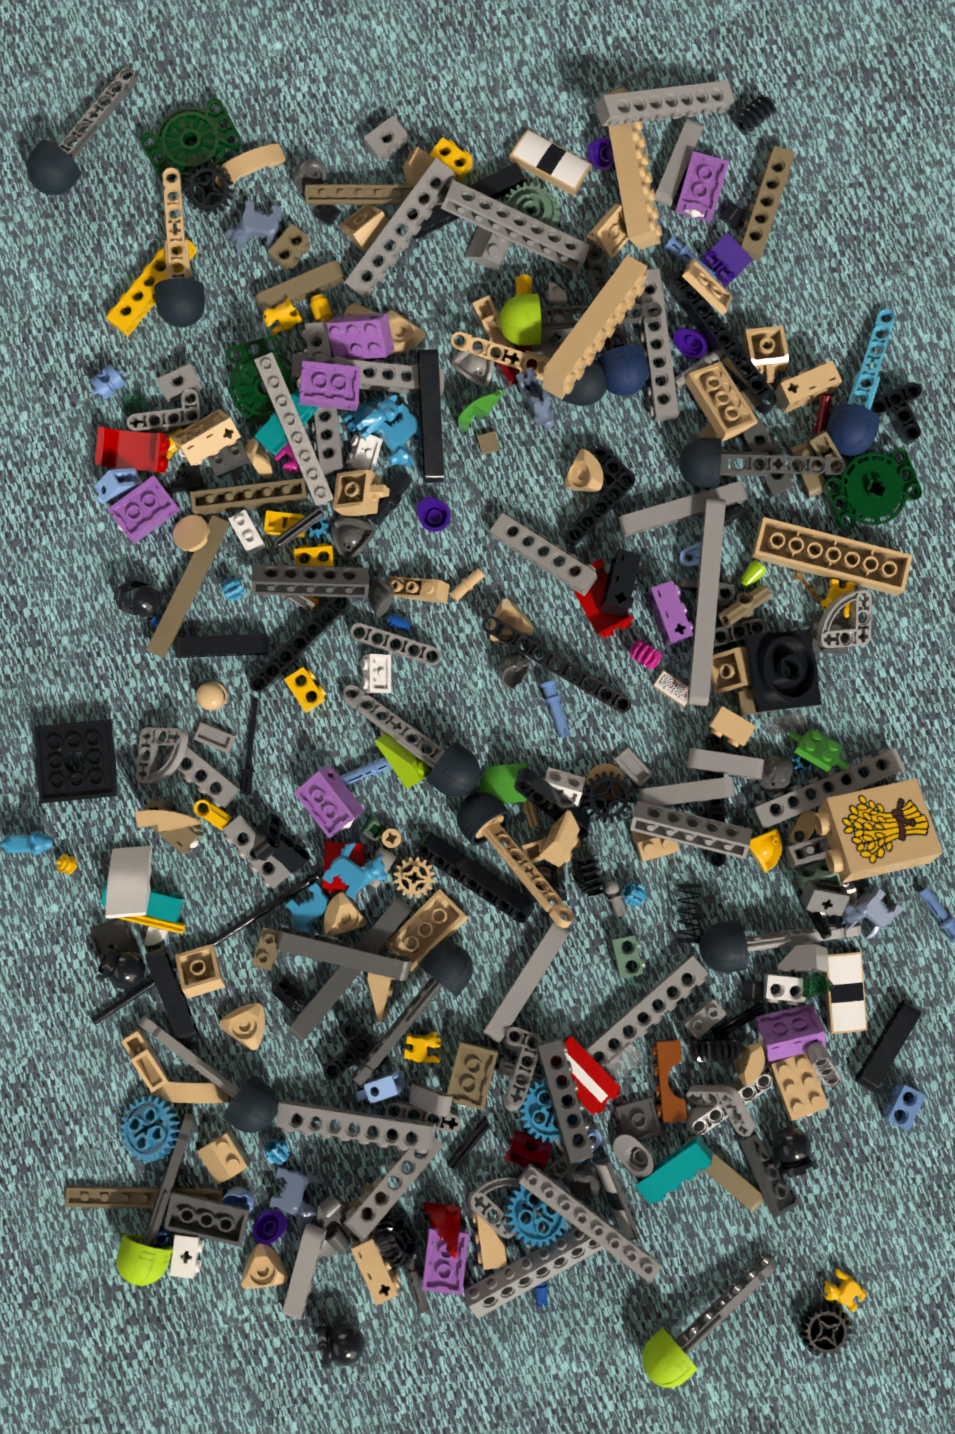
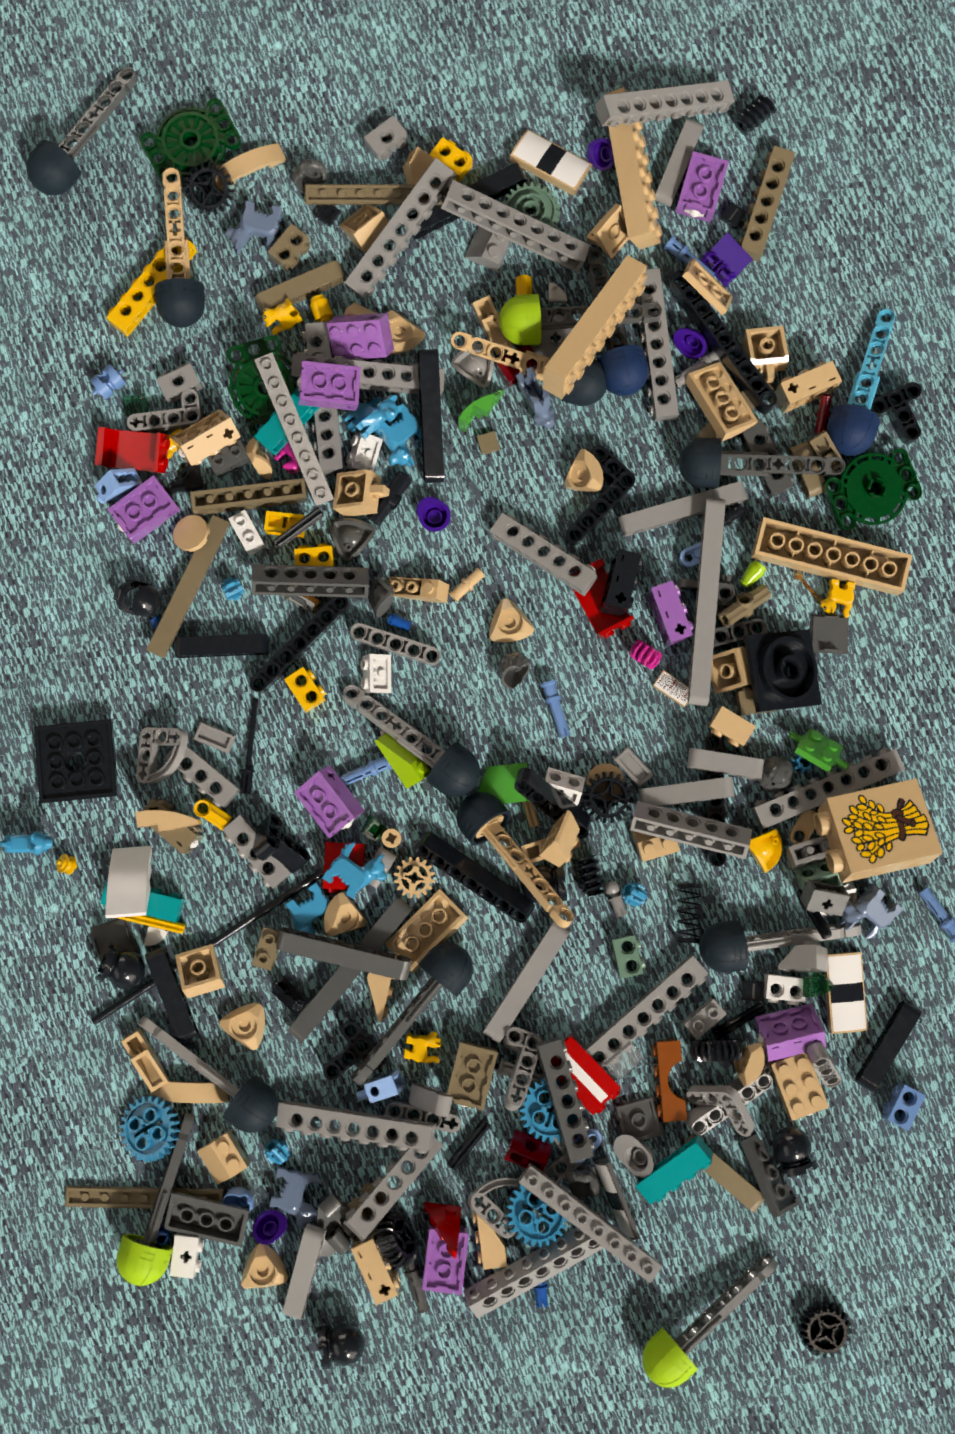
(211, 696): tan helmet -> none
(318, 533): dark azure gear -> none
(546, 662): black beam -> none
(786, 723): clear tile -> none
(846, 1292): yellow animal -> none
(853, 632): light grey beam -> none

